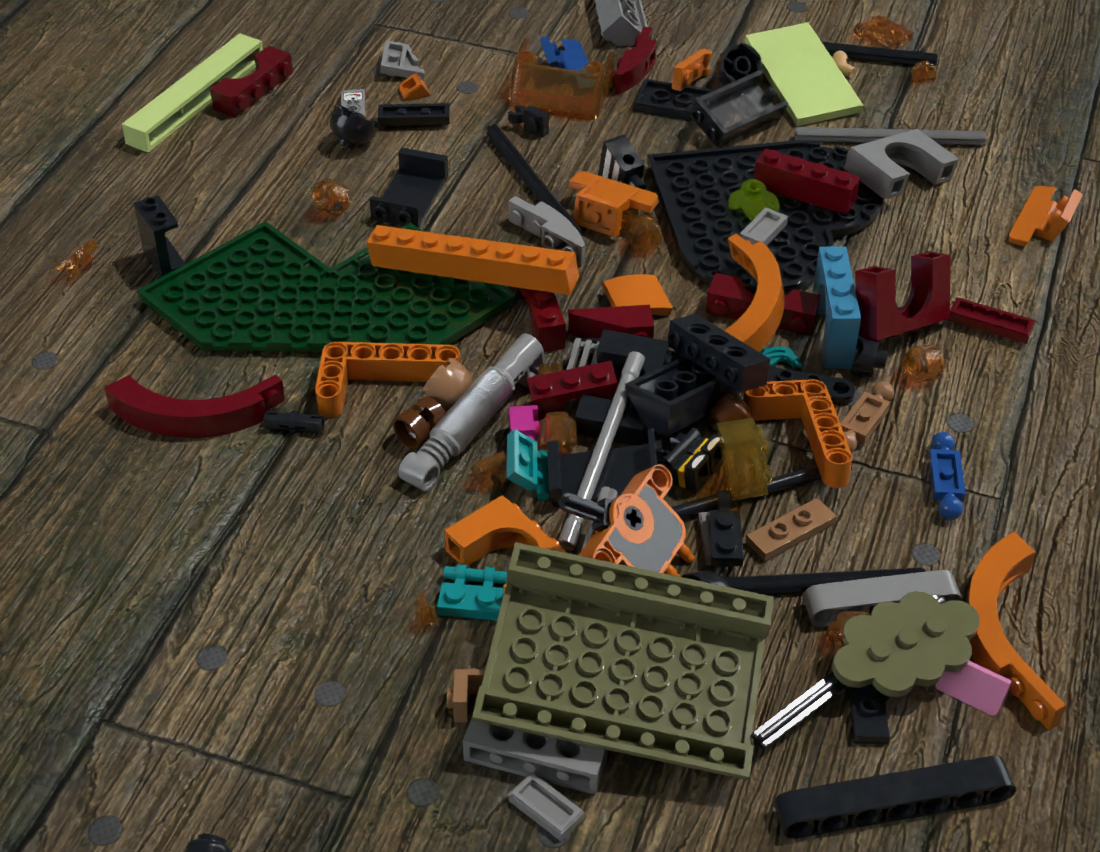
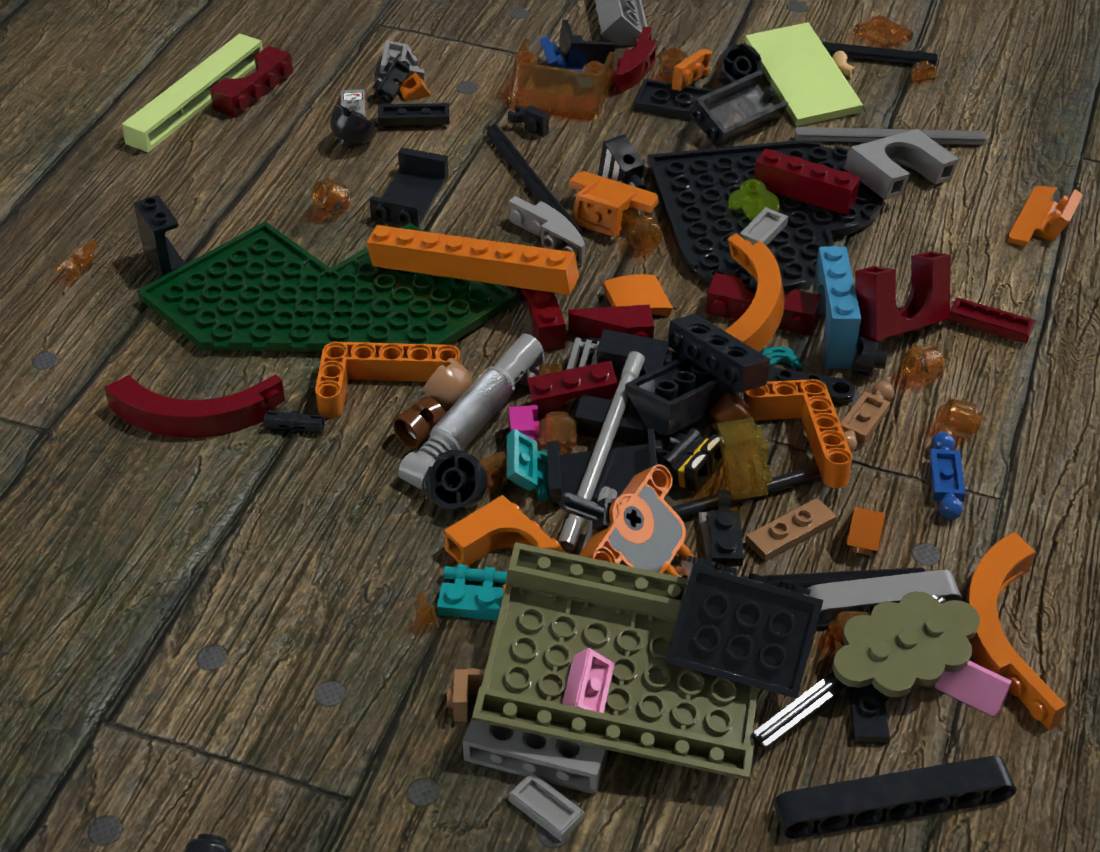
(395, 71): none -> black hinge
(456, 480): none -> black cylinder
(580, 52): none -> black panel
(588, 681): none -> bright pink slope
(668, 60): none -> clear orange head
(743, 627): none -> black bracket
(865, 530): none -> orange slope
(959, 418): none -> clear orange head

